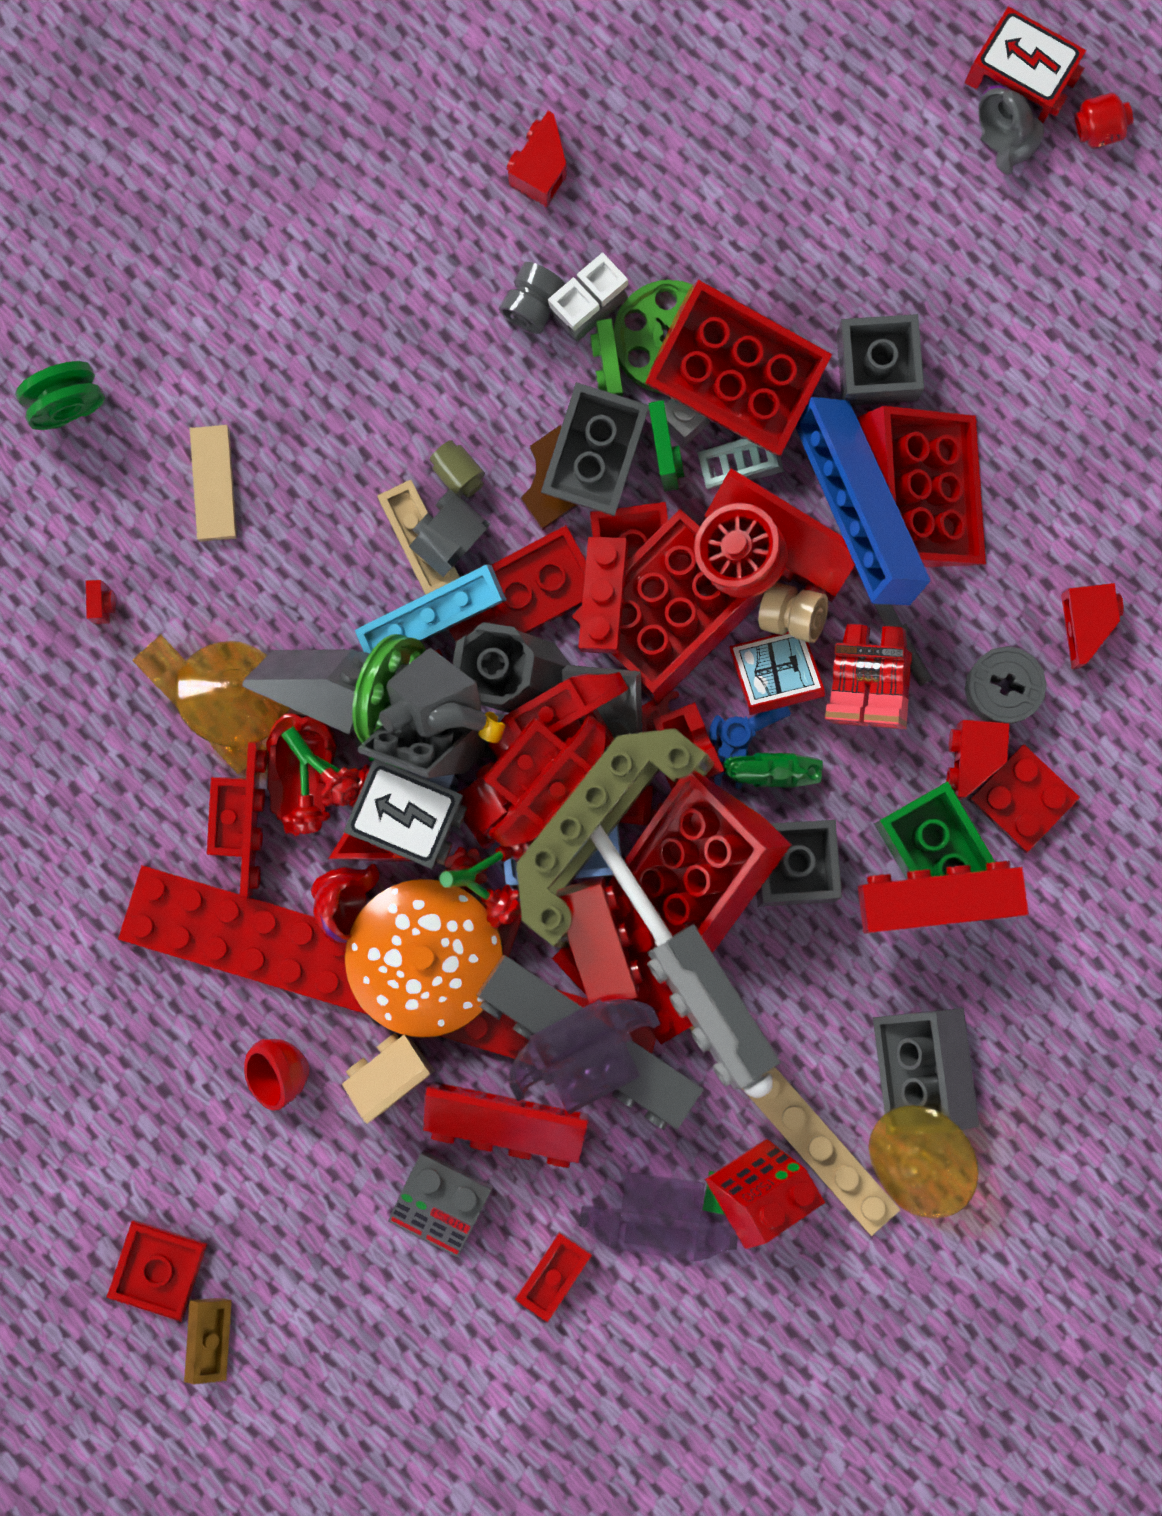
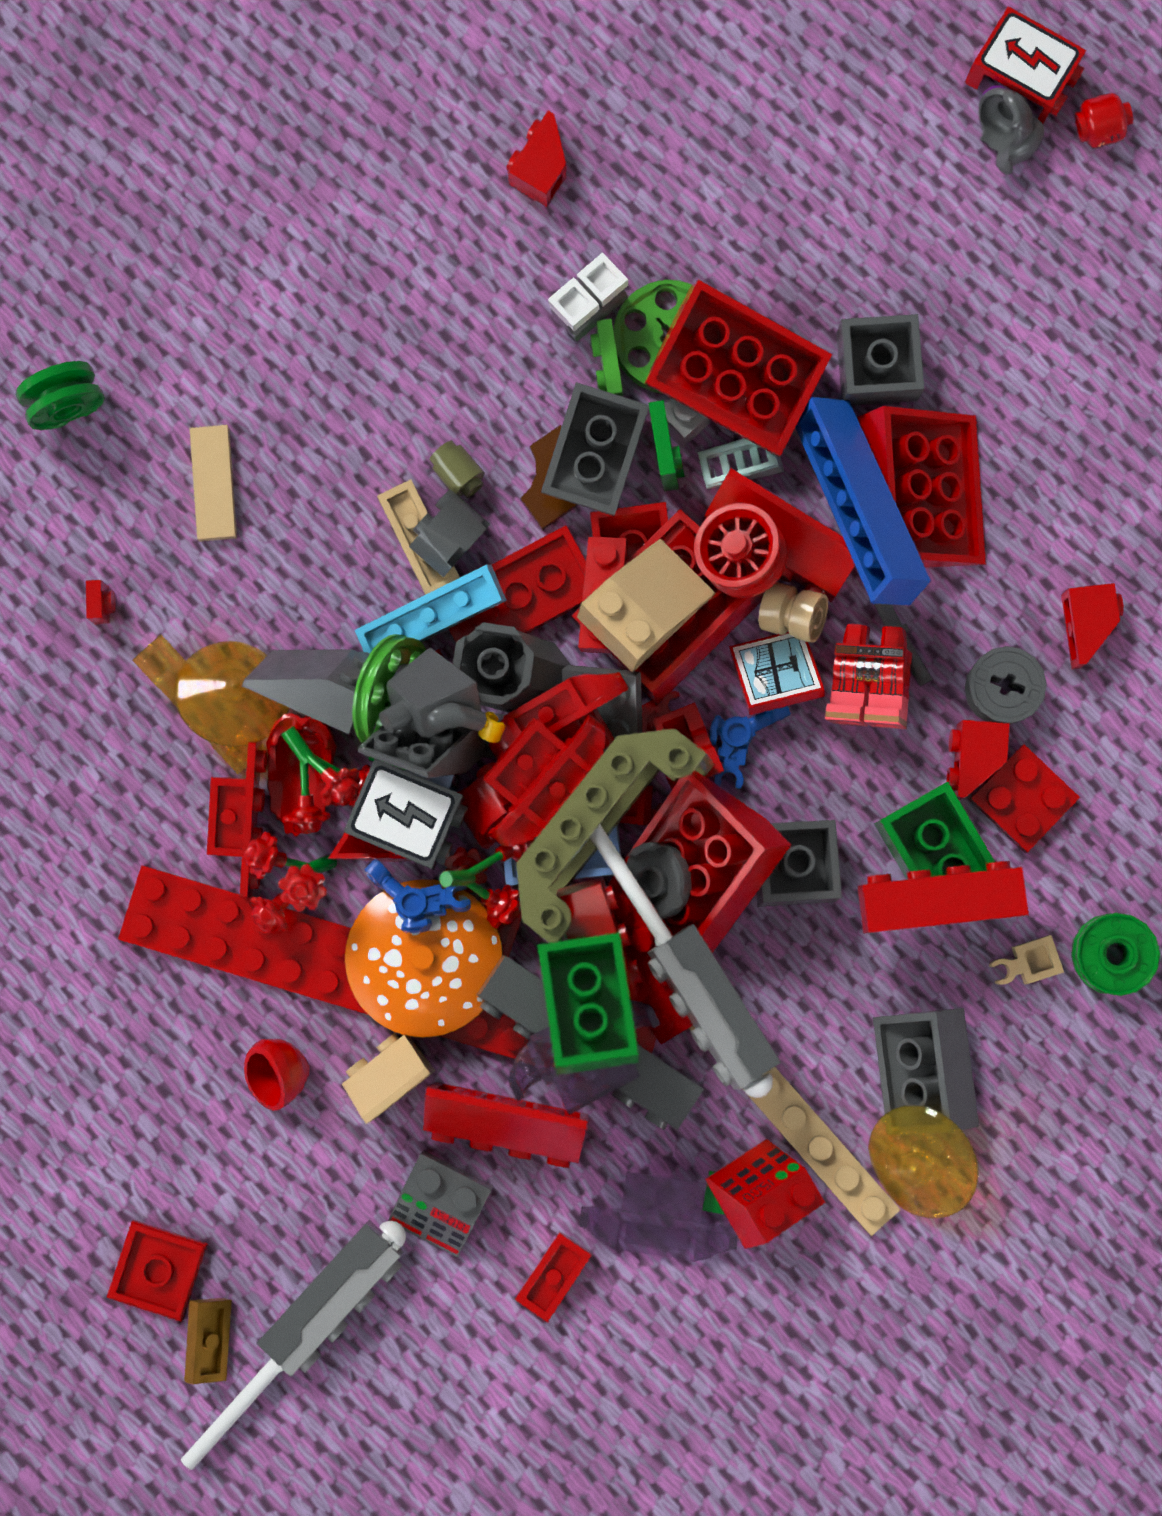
(301, 884): none -> red plant
(313, 1318): none -> piece
(340, 898): red hair -> none
(415, 903): none -> blue piece
(529, 302): dark grey wheel -> none
(588, 1003): none -> green brick
(644, 604): none -> tan slope
(662, 876): none -> dark grey tile
(774, 769): green hinge -> none
(1032, 960): none -> tan plate
(1139, 954): none -> green wheel

